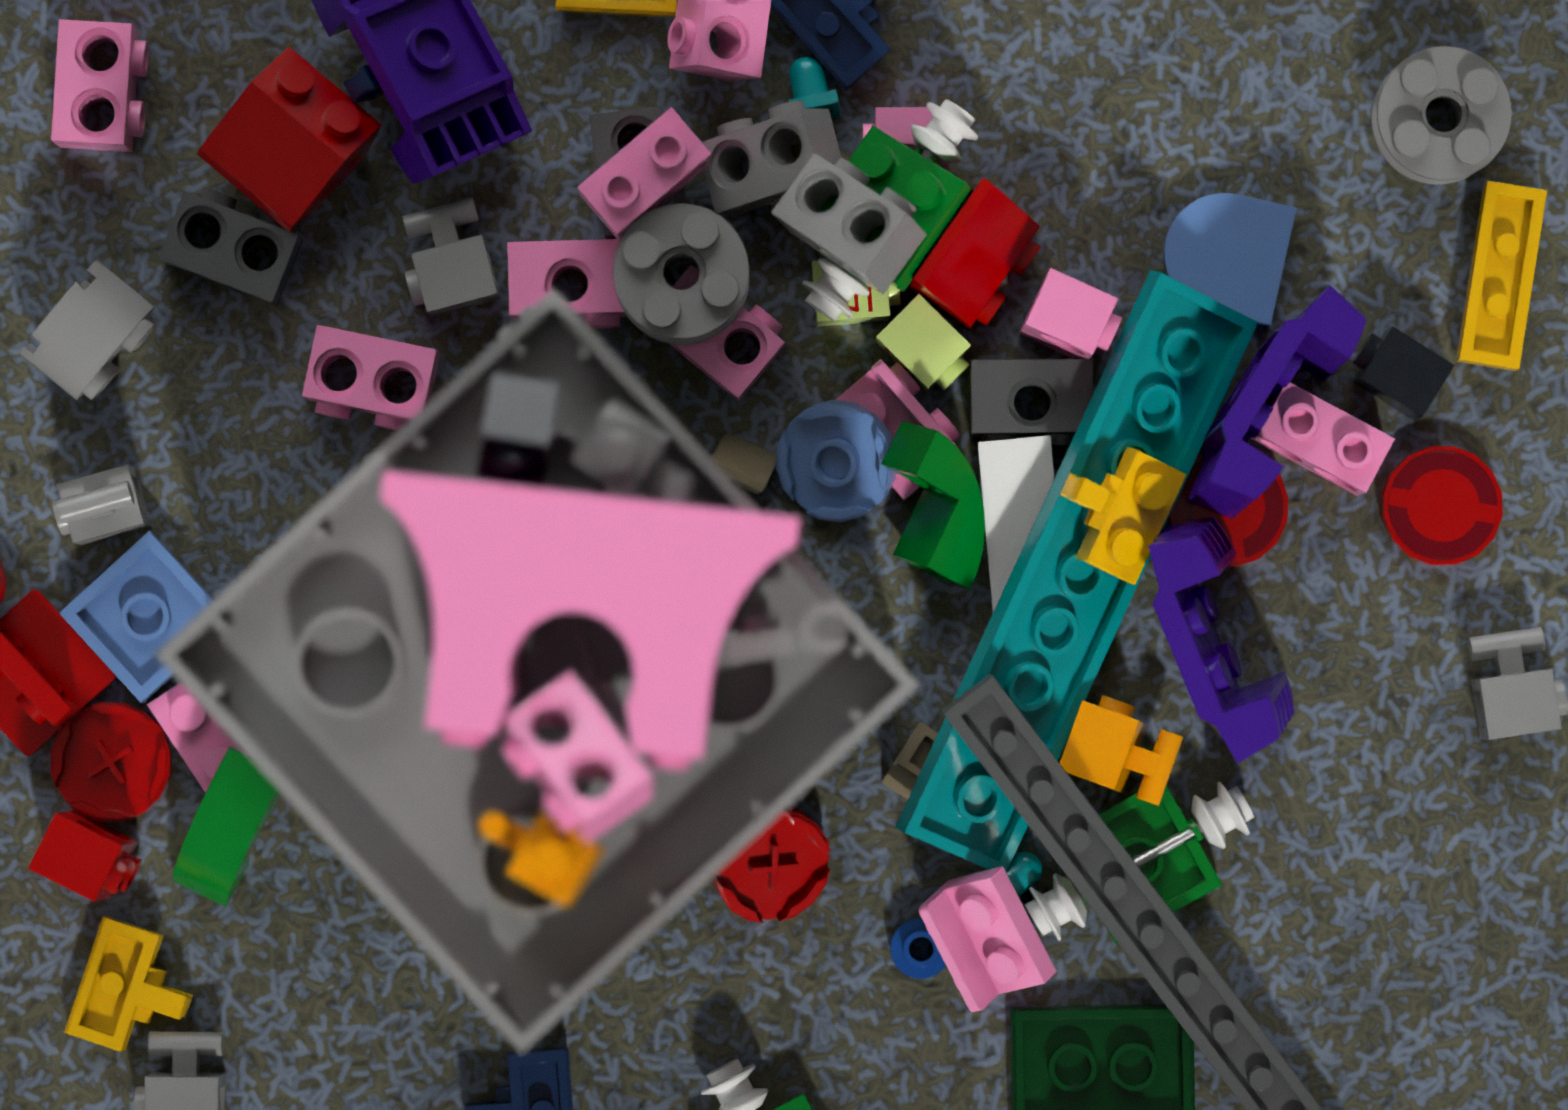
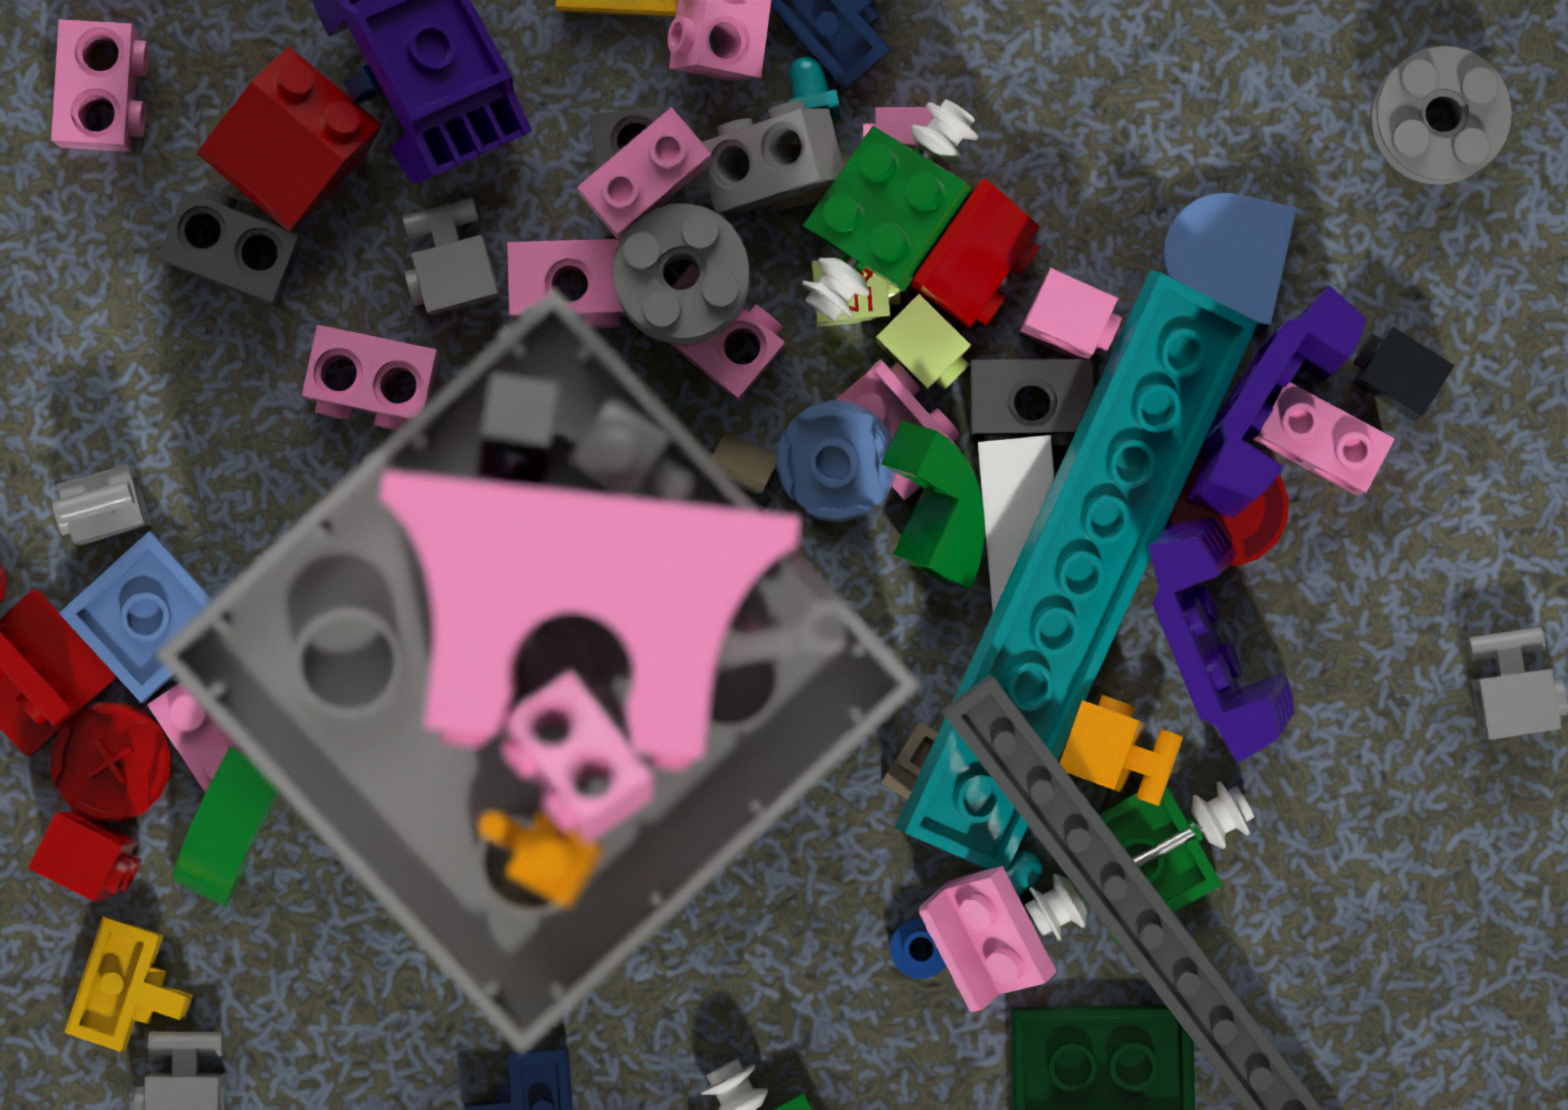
(88, 333): light grey brick -> none
(777, 870): red tile -> none
(845, 227): light grey brick -> none
(1124, 512): yellow hinge -> none
(1441, 505): red tile -> none
(1501, 275): yellow plate -> none

